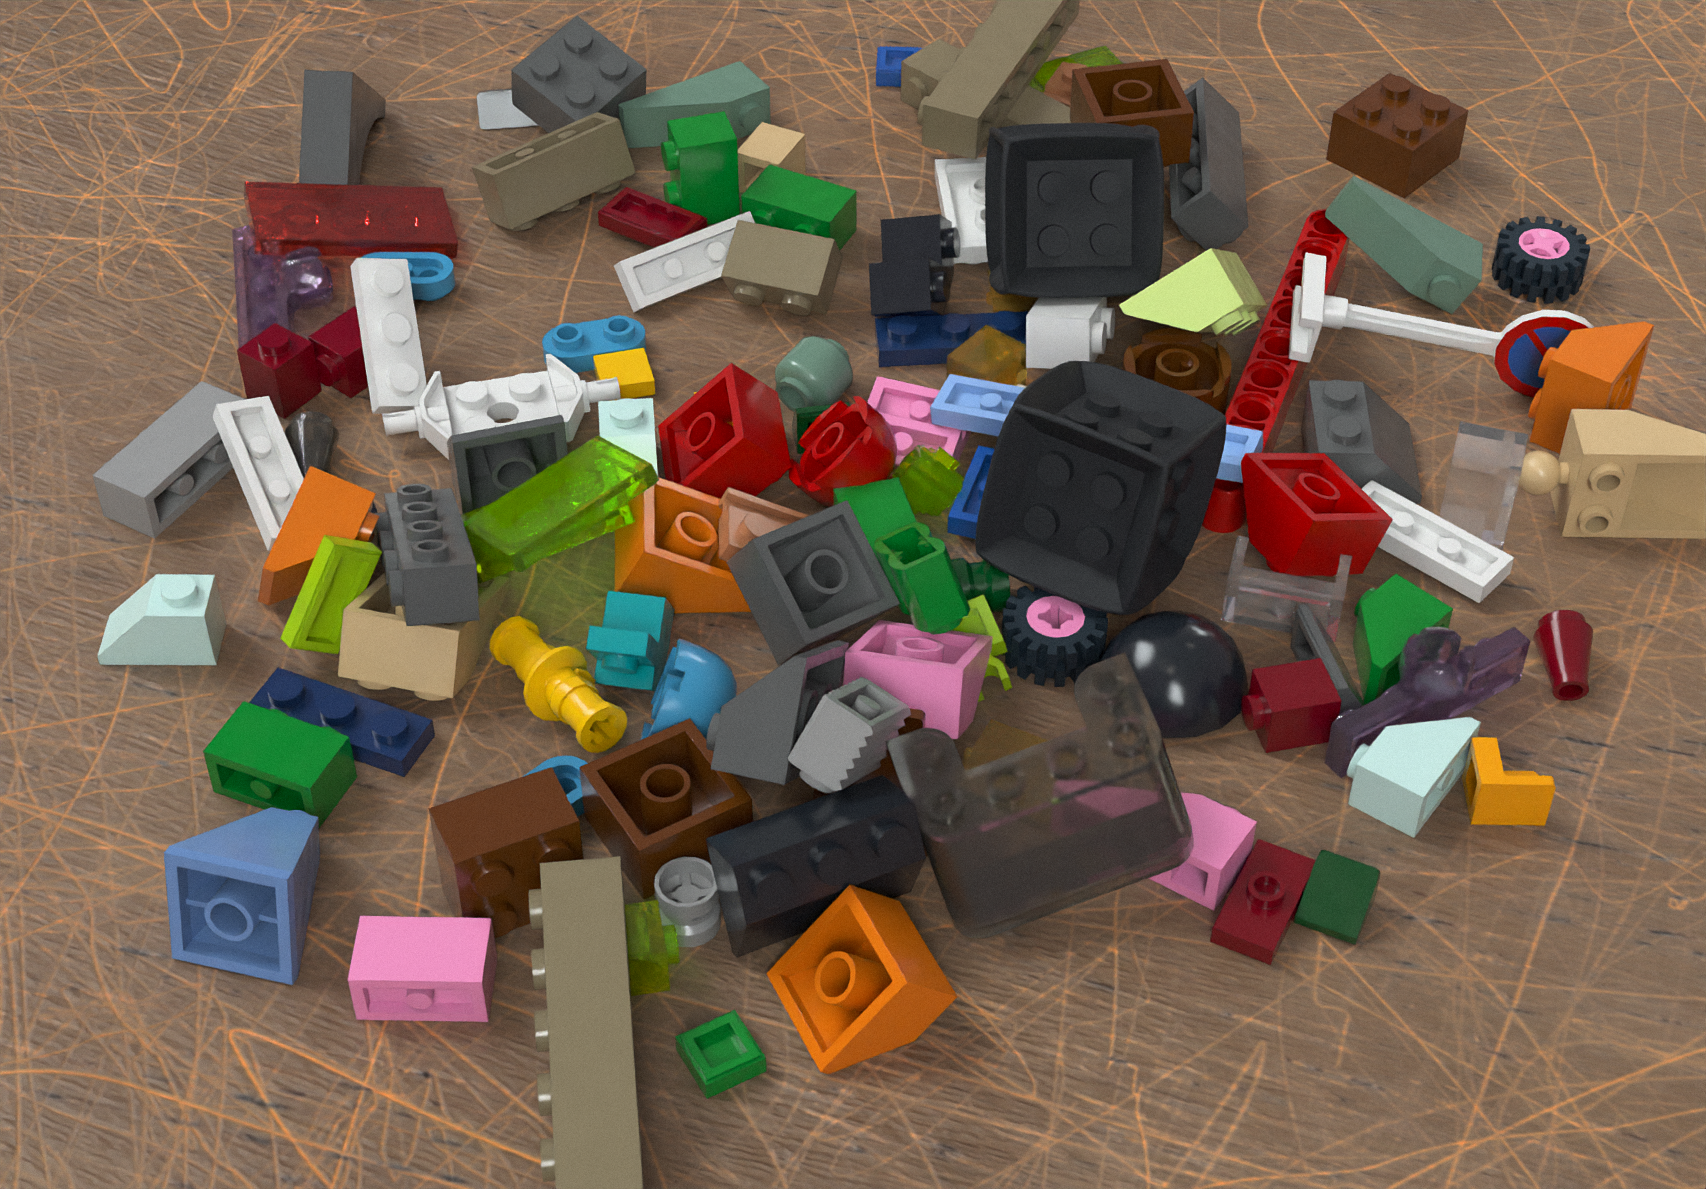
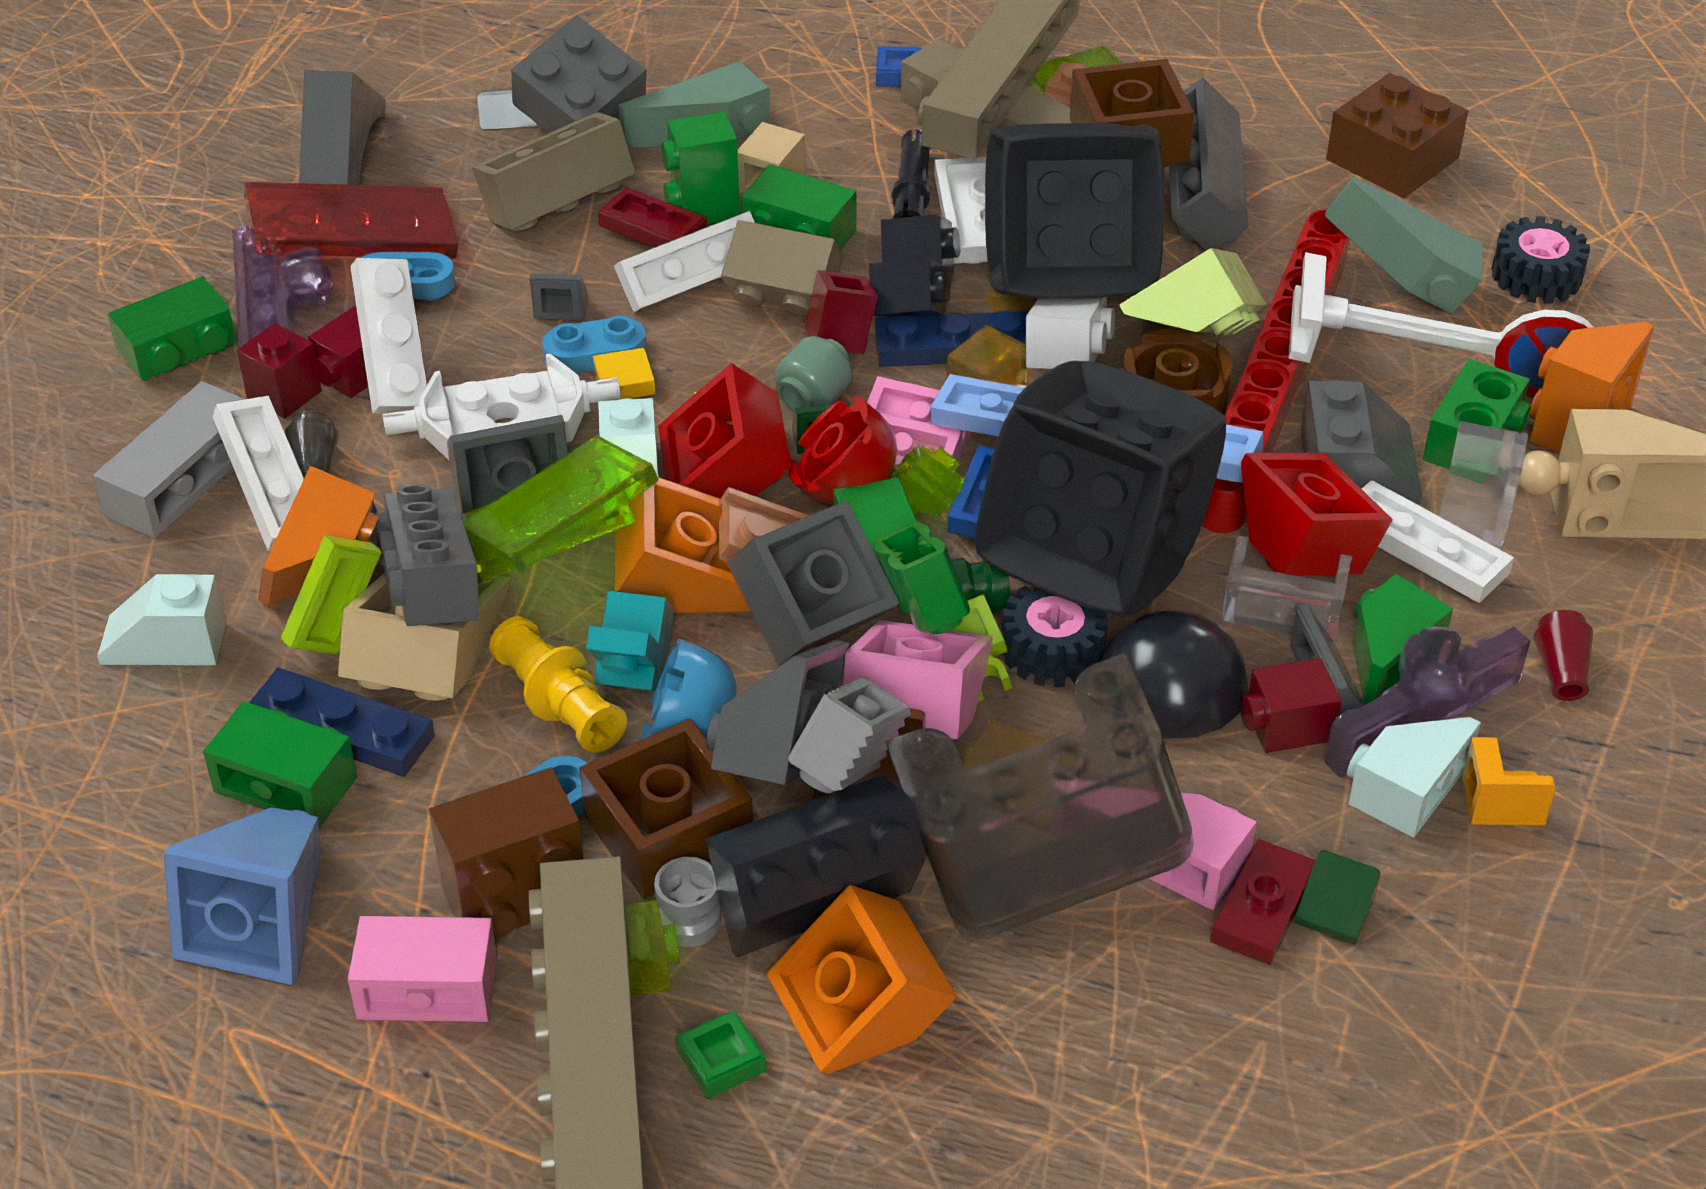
(172, 328): none -> green brick
(558, 296): none -> dark grey slope
(841, 309): none -> dark red brick
(911, 190): none -> black pin
(1478, 397): none -> green brick

